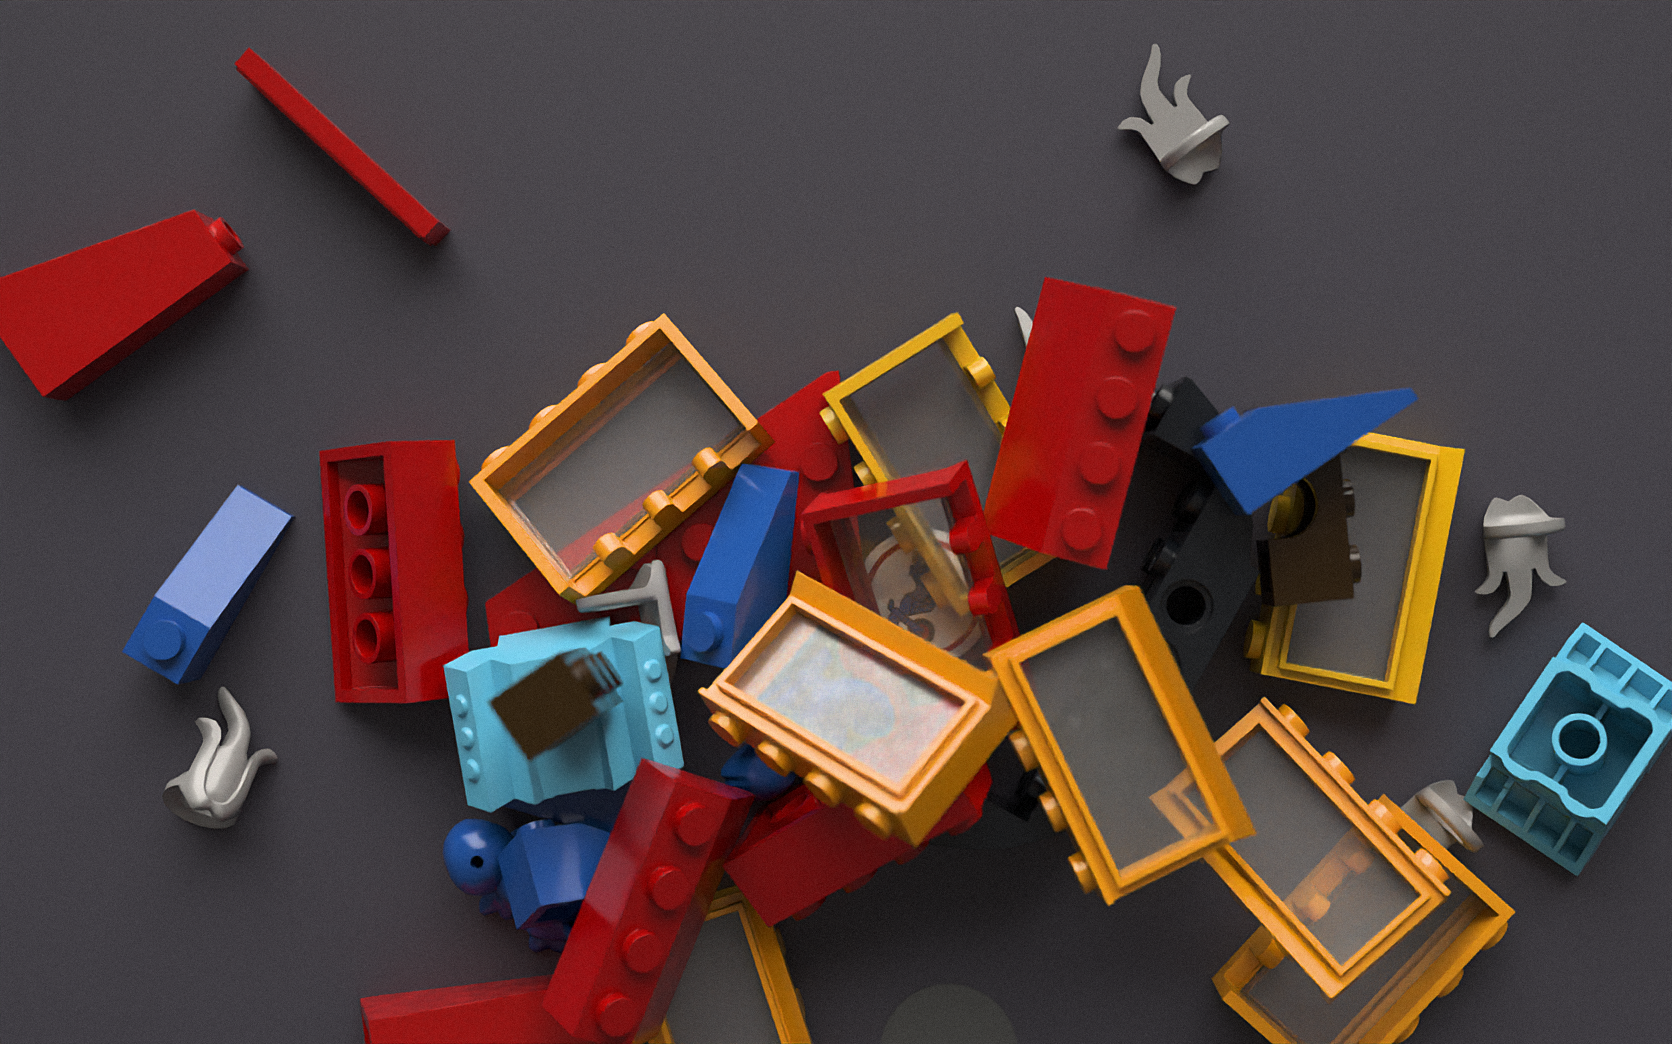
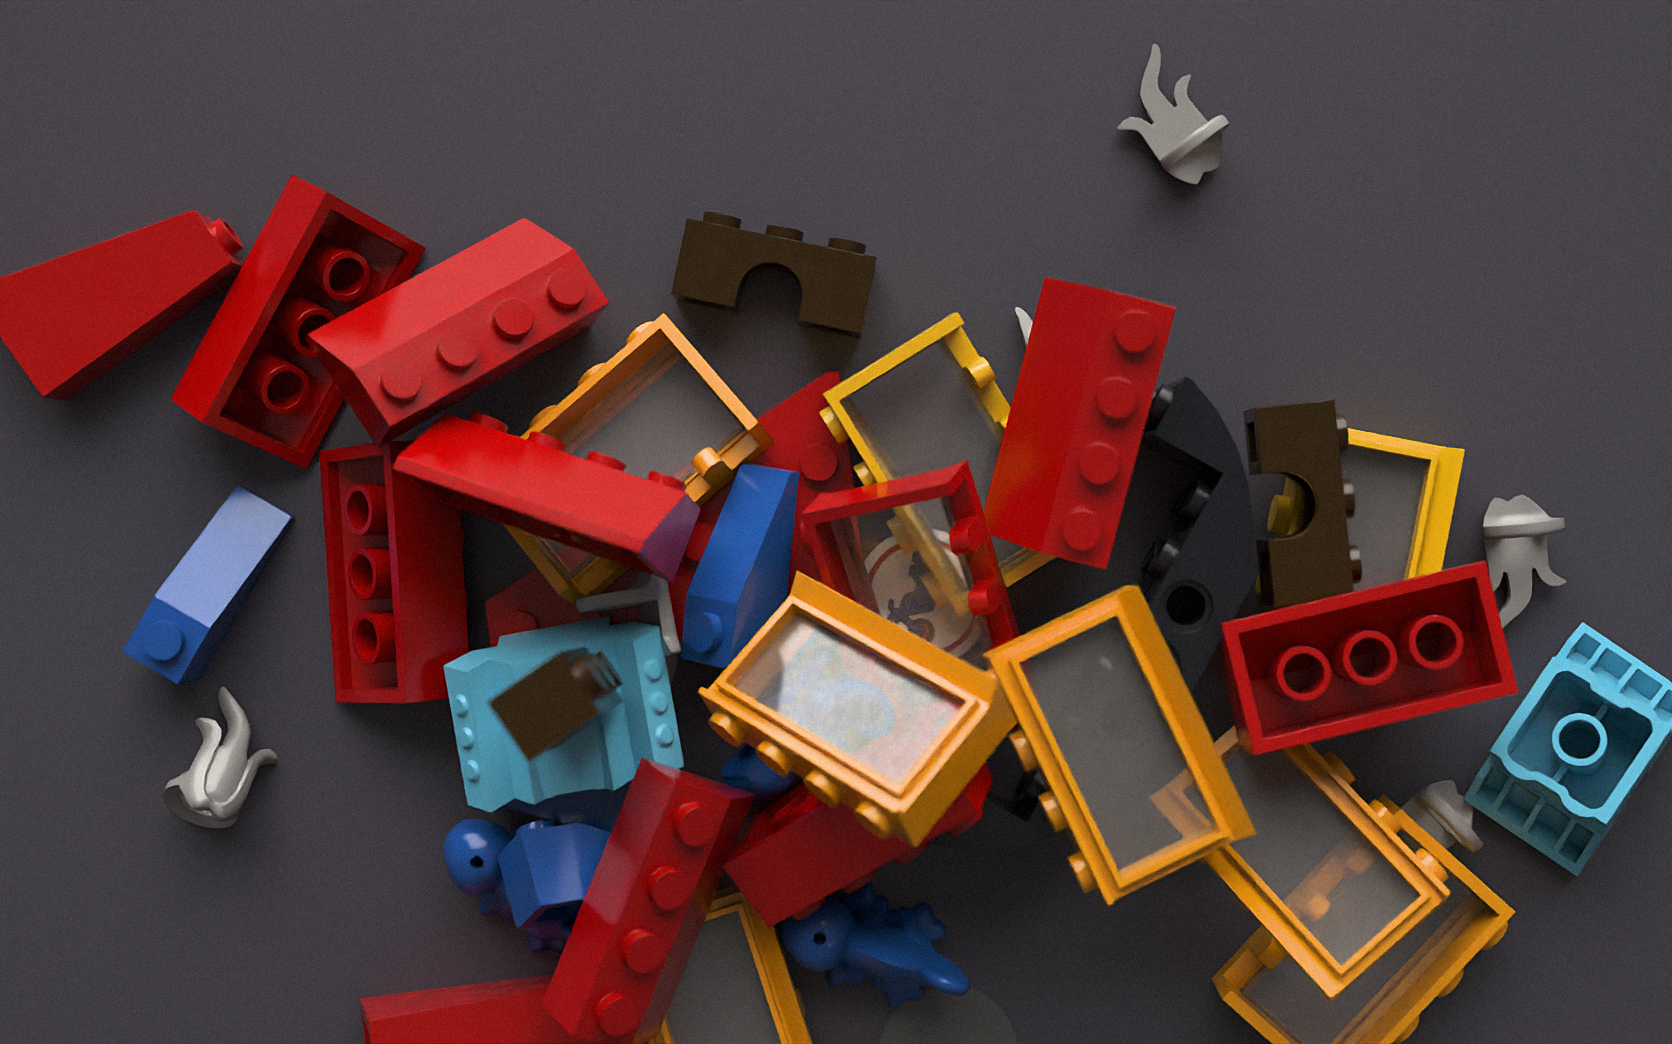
(304, 270): none -> red slope
(341, 148): red tile -> none
(457, 328): none -> red slope
(553, 493): none -> red slope
(722, 258): none -> dark brown arch
(865, 939): none -> blue animal
(1275, 446): blue slope -> none
(1365, 659): none -> red slope

